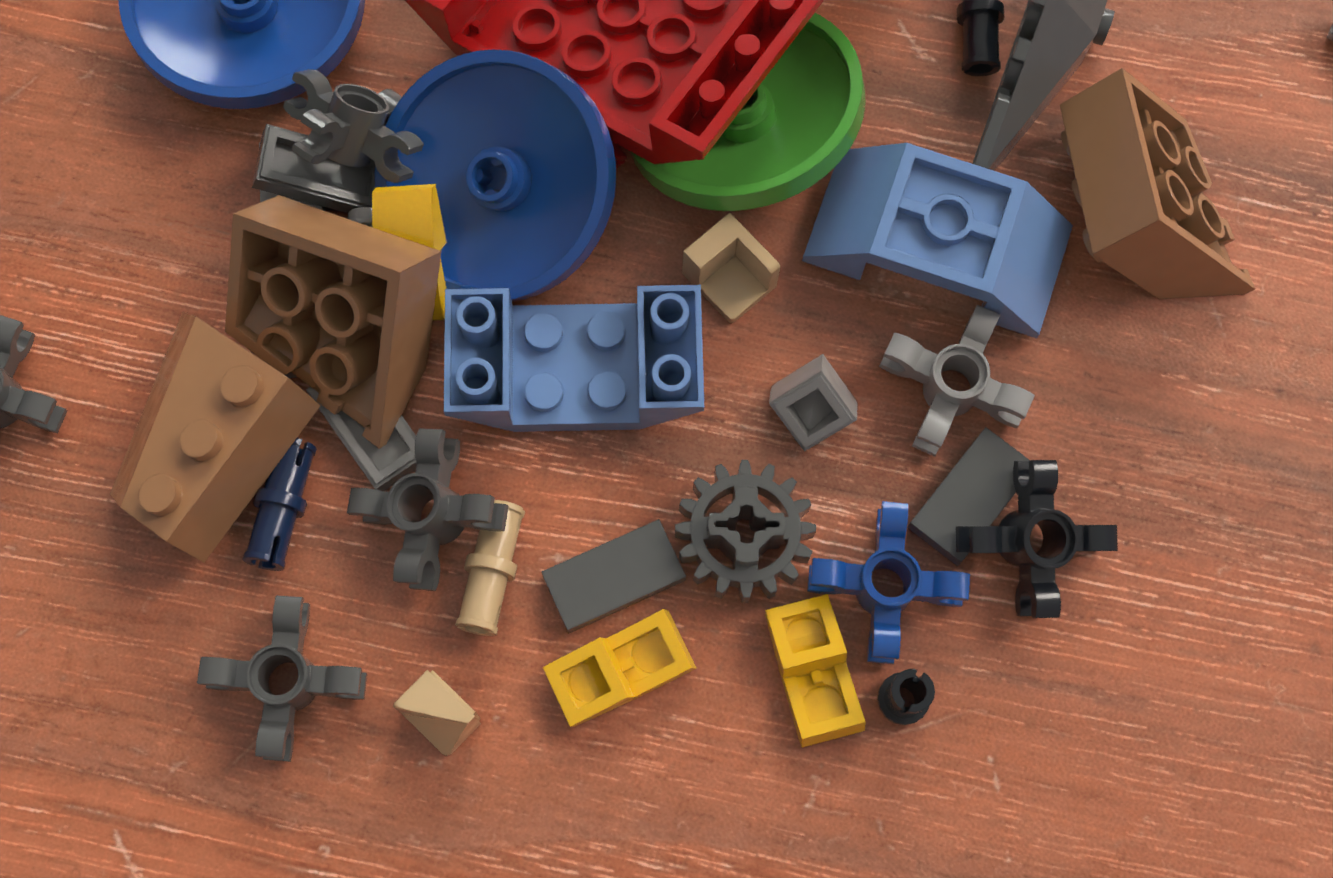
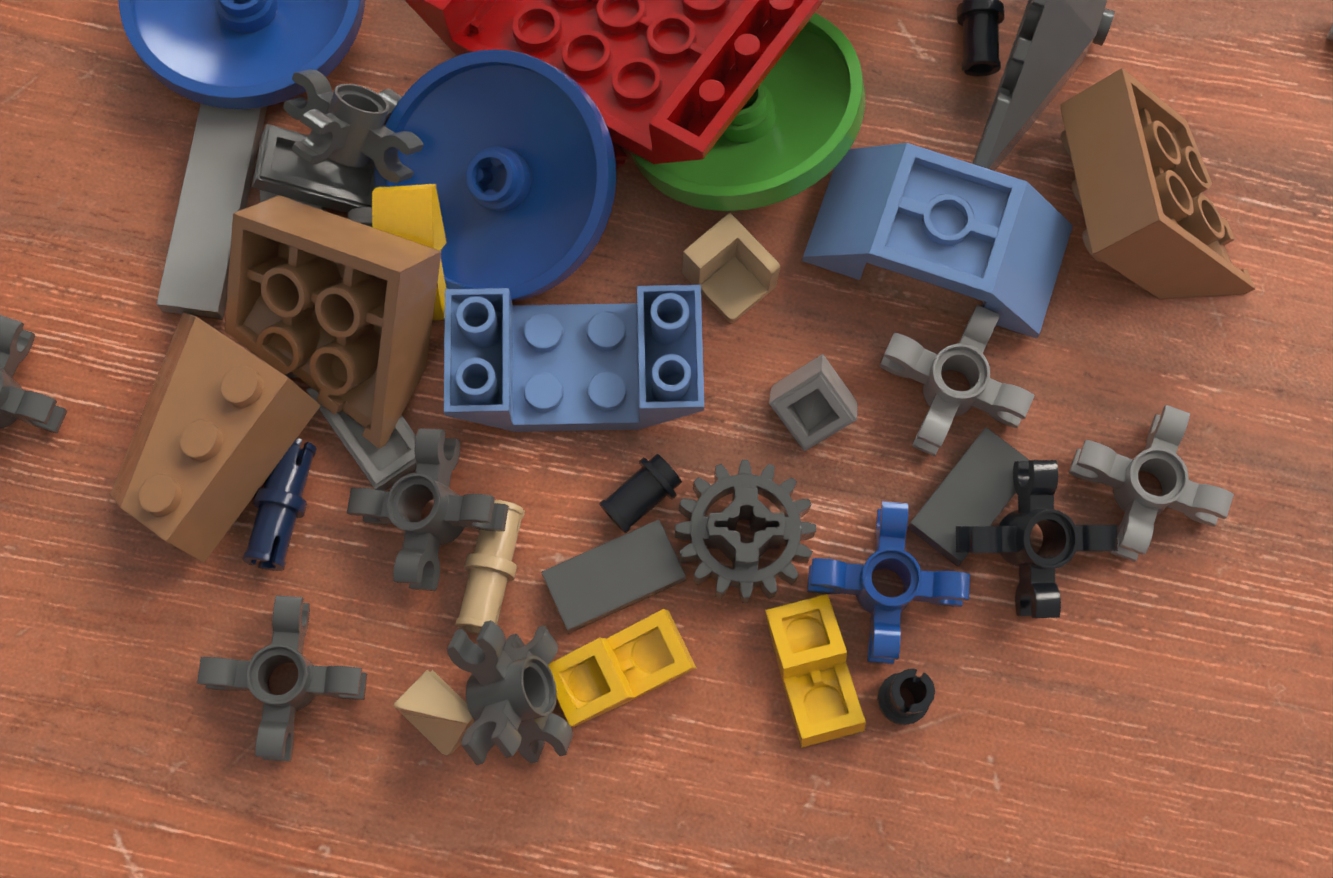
(212, 190): none -> light grey tile
(510, 693): none -> dark grey pin
(641, 492): none -> black pin
(1197, 501): none -> light grey pin

